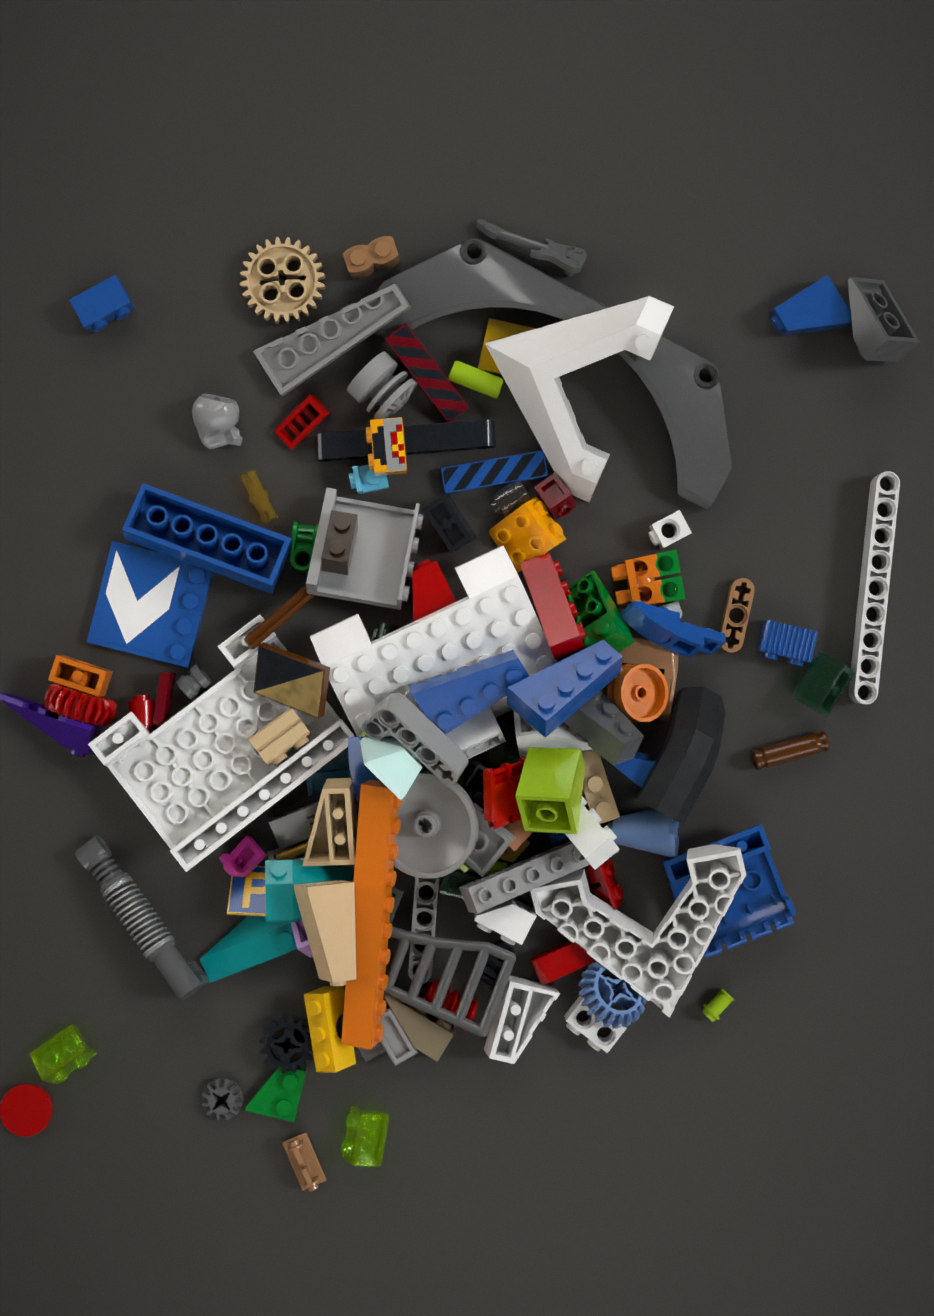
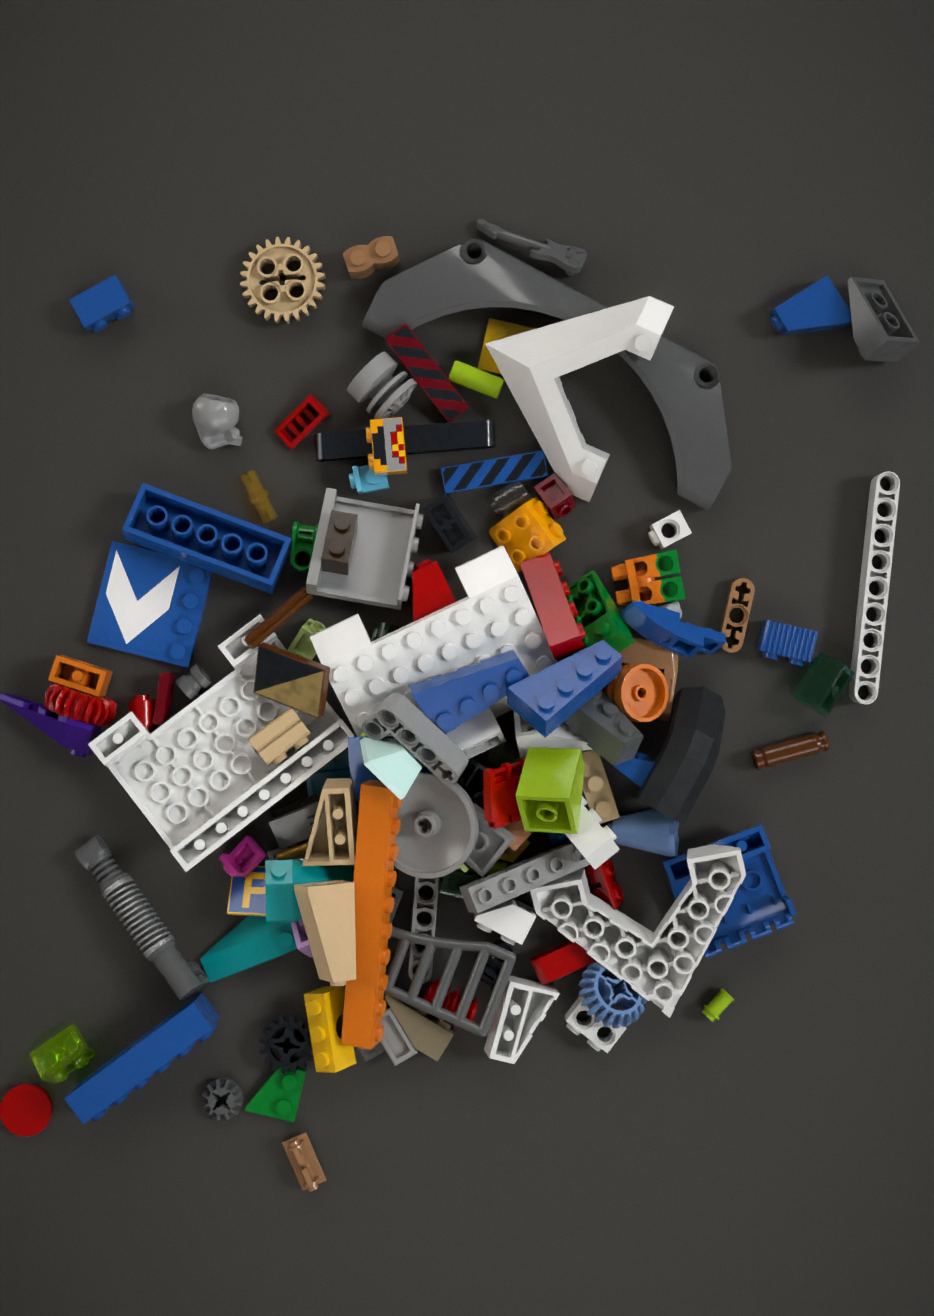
(146, 1055): none -> blue brick
(302, 643): none -> yellowish green bracket
(313, 347): light grey wing -> none
(365, 1137): clear neon green bracket -> none

